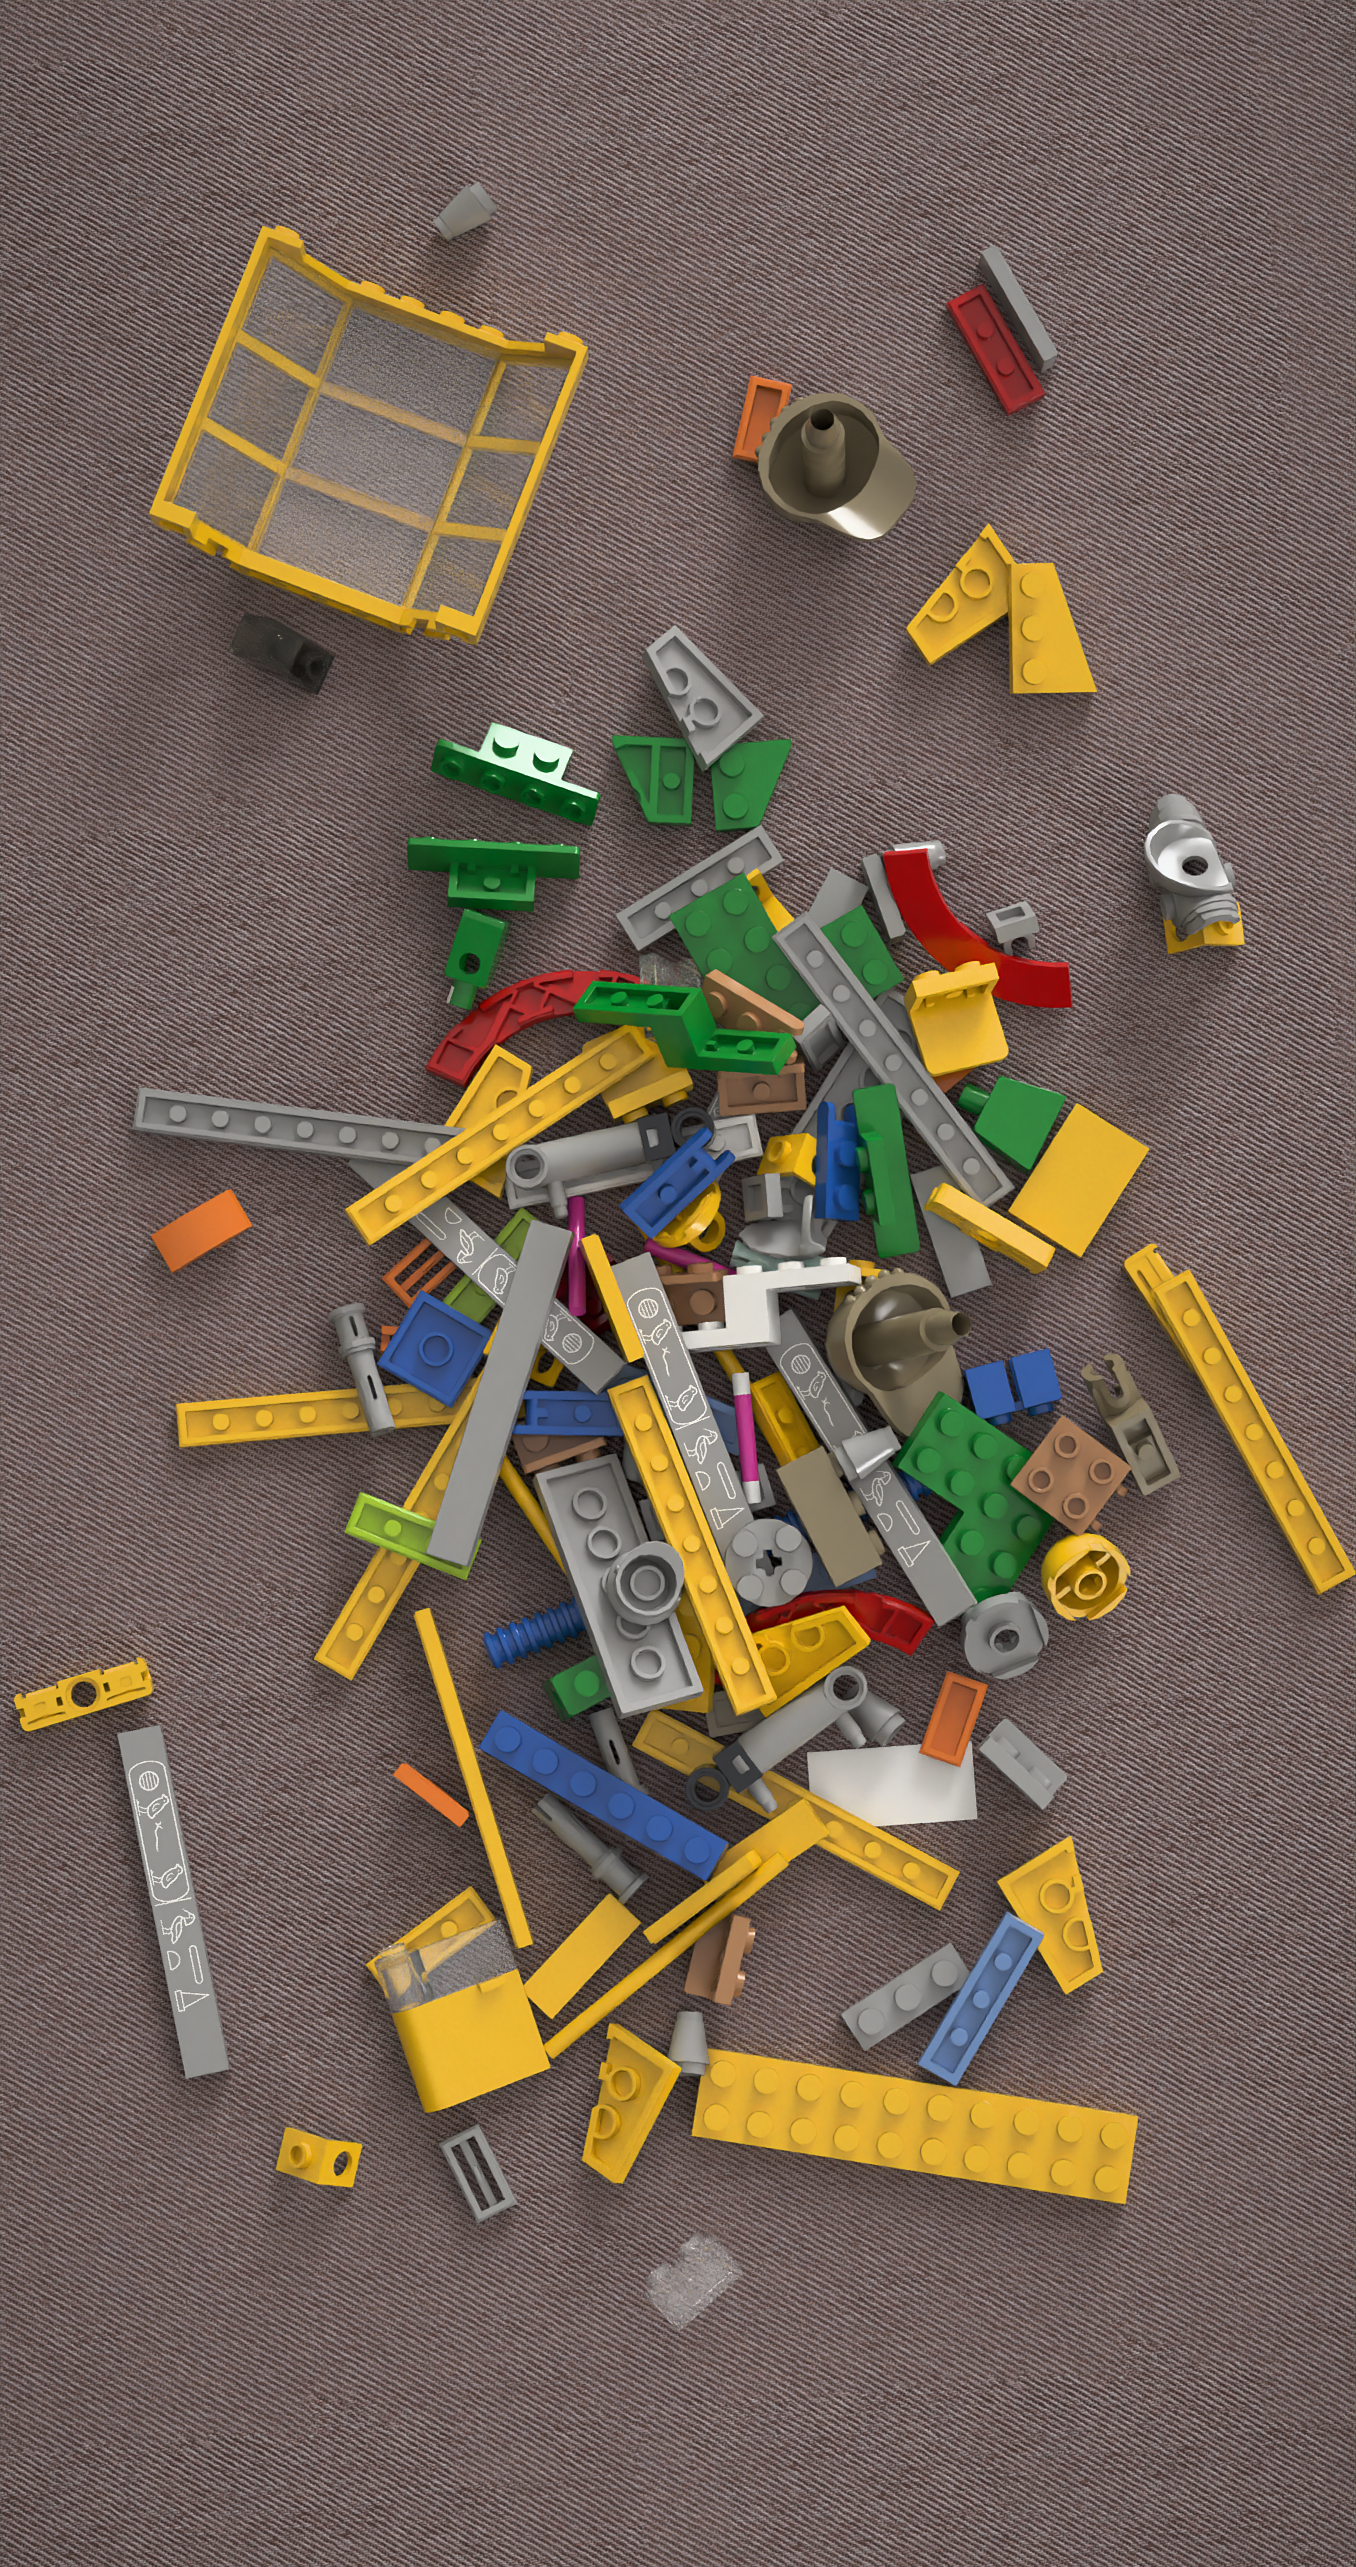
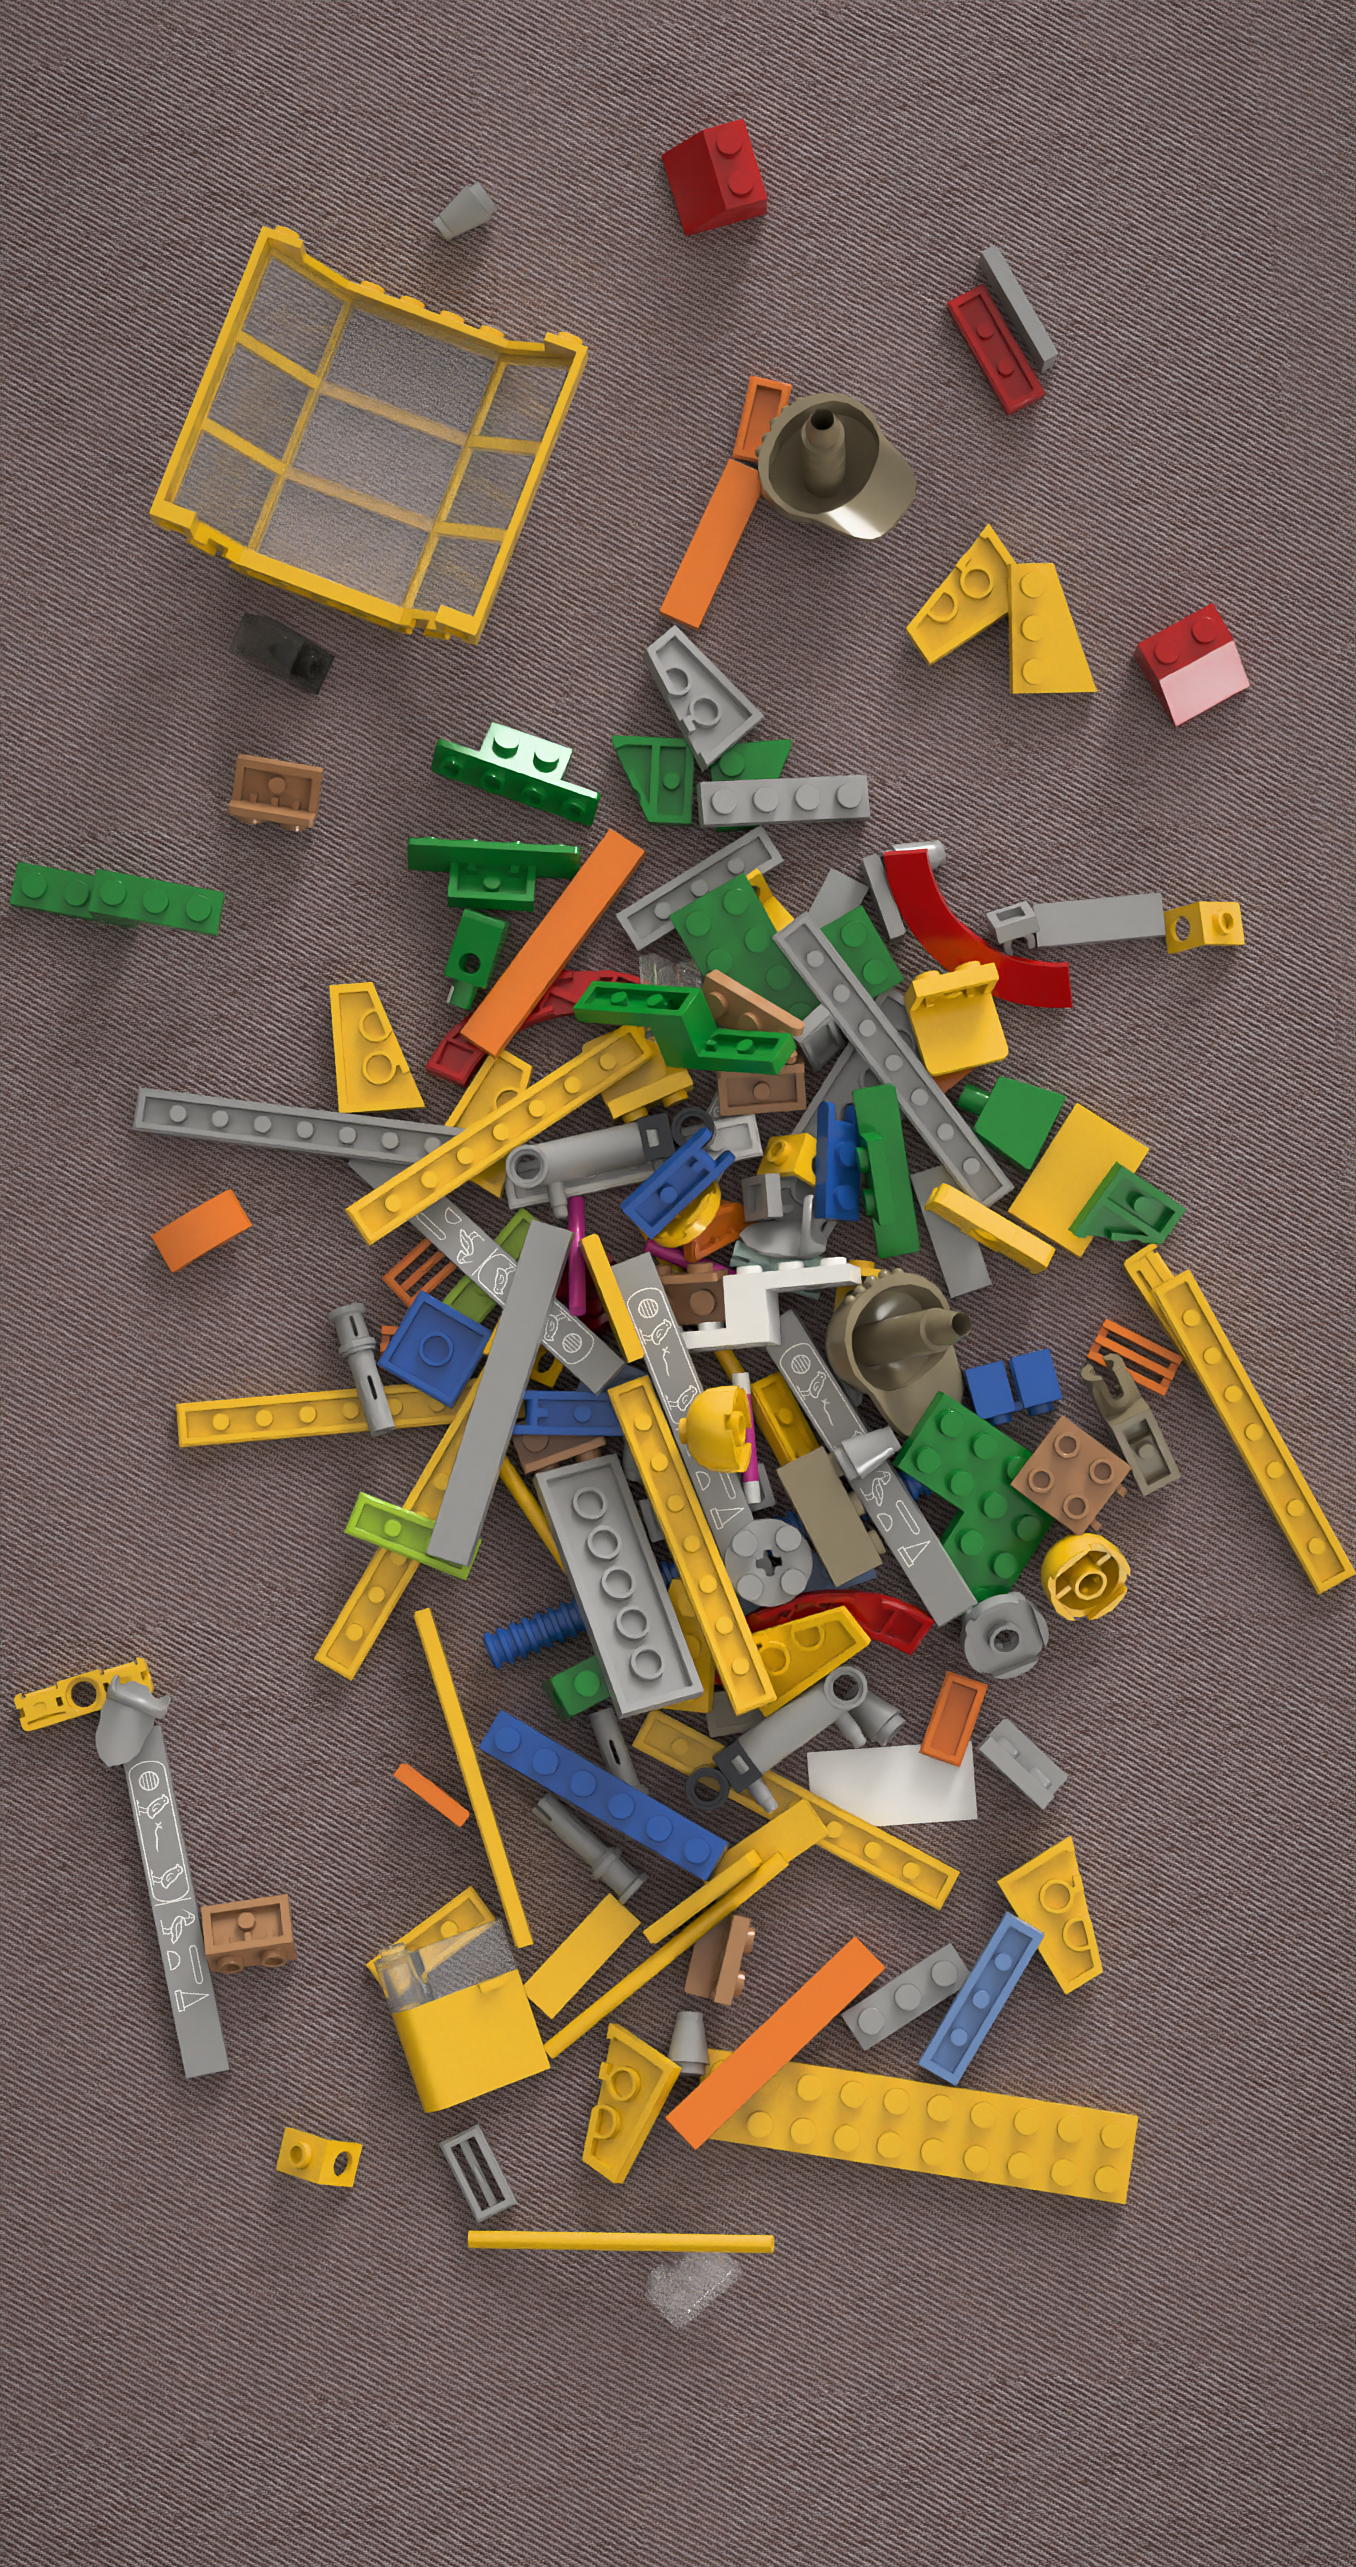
(117, 899): none -> green bracket
(126, 1720): none -> light grey piece
(248, 1934): none -> medium nougat bracket
(276, 792): none -> medium nougat bracket
(367, 1055): none -> yellow wing
(553, 944): none -> orange tile
(621, 2241): none -> yellow piece
(646, 1583): light grey piece -> none
(712, 545): none -> orange tile
(715, 178): none -> red slope
(718, 1428): none -> yellow cylinder
(723, 1230): none -> orange tile
(774, 2043): none -> orange tile
(783, 801): none -> light grey plate
(1099, 920): none -> light grey tile
(1127, 1209): none -> green wing
(1167, 1373): none -> orange tile
(1174, 839): light grey piece -> none
(1192, 665): none -> red slope

